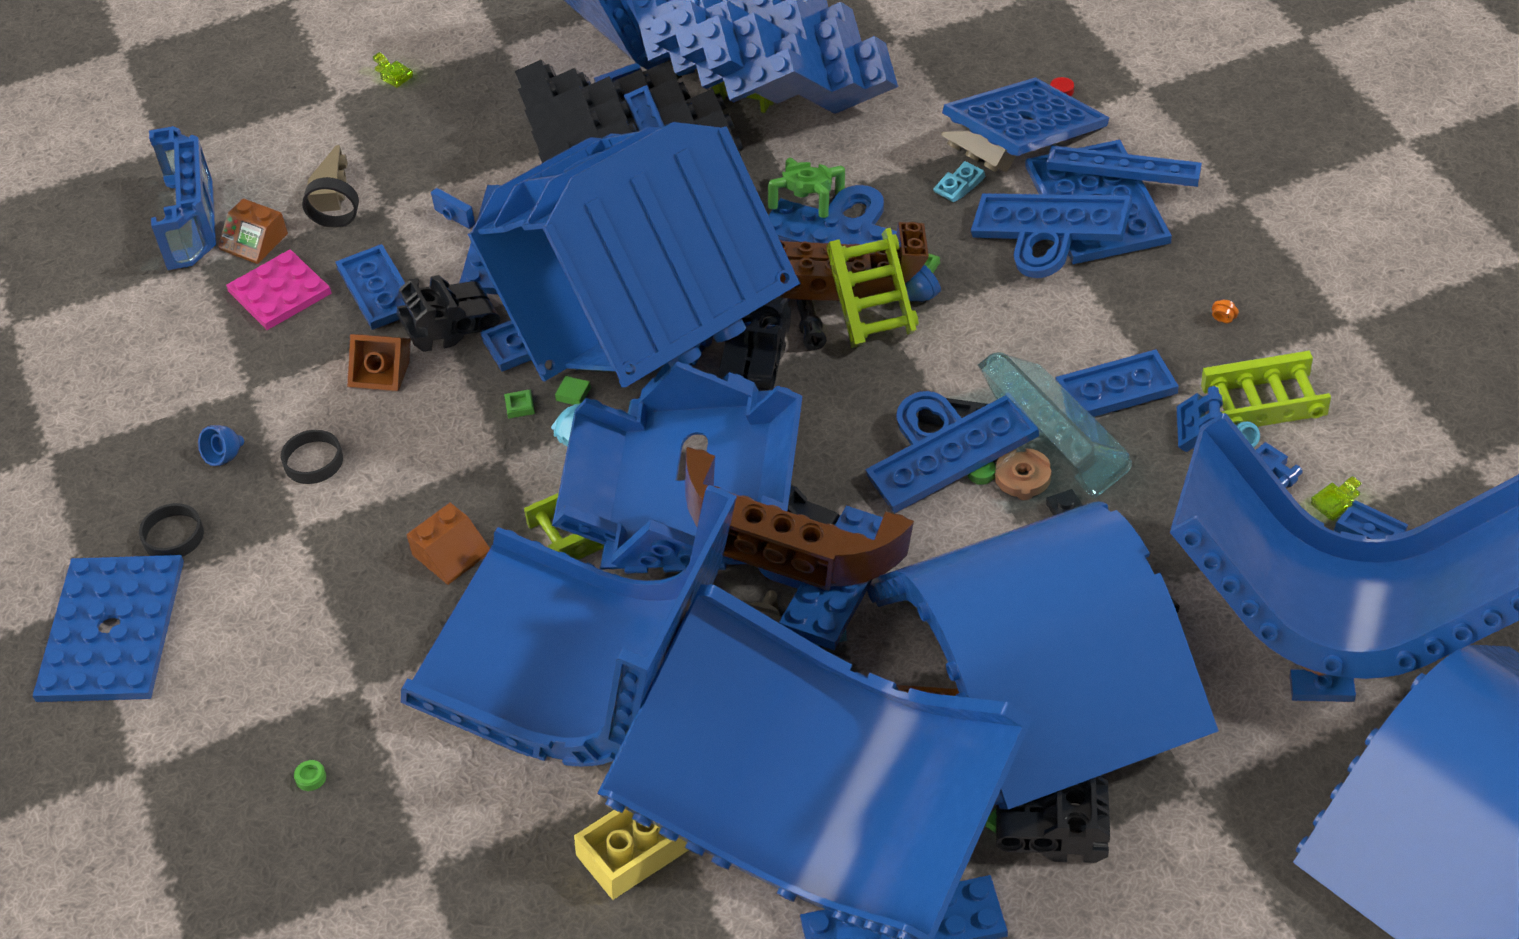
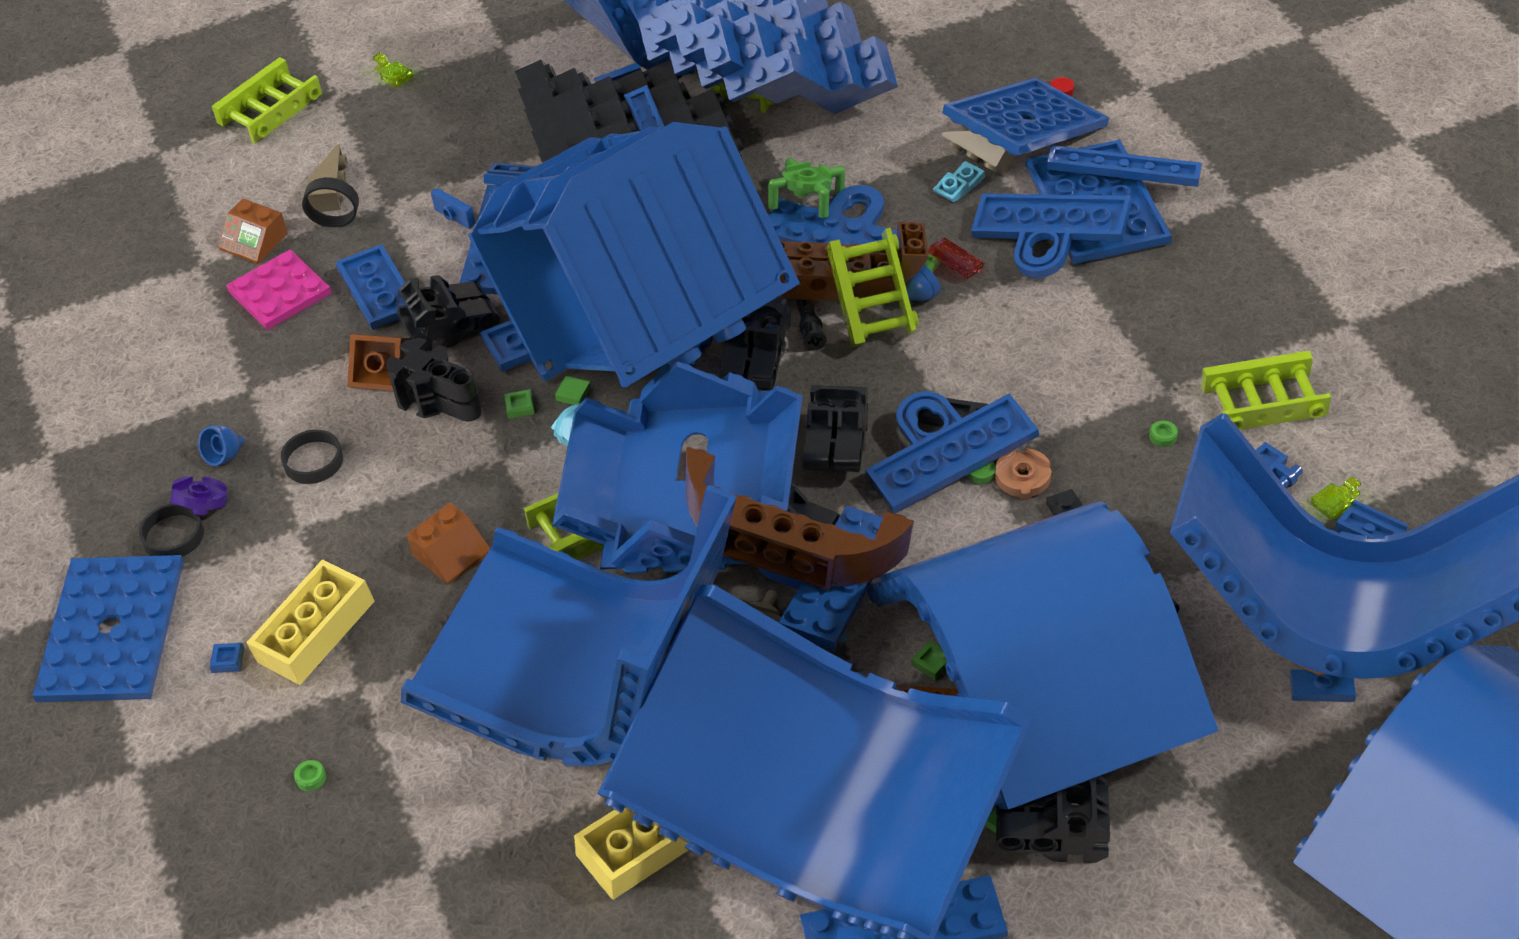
(190, 224): blue windscreen -> none
(199, 495): none -> dark purple plate
(227, 657): none -> blue tile
(258, 87): none -> lime fence
(310, 622): none -> light yellow brick
(435, 381): none -> black connector
(503, 172): none -> blue plate
(836, 428): none -> black connector
(930, 660): none -> bright green tile
(956, 257): none -> clear red plate
(1060, 418): clear light blue windscreen -> none
(1120, 383): blue plate -> none
(1163, 433): none -> bright green tile
(1192, 415): blue plate -> none
(1224, 311): orange plate -> none
(1250, 432): medium azure plate -> none

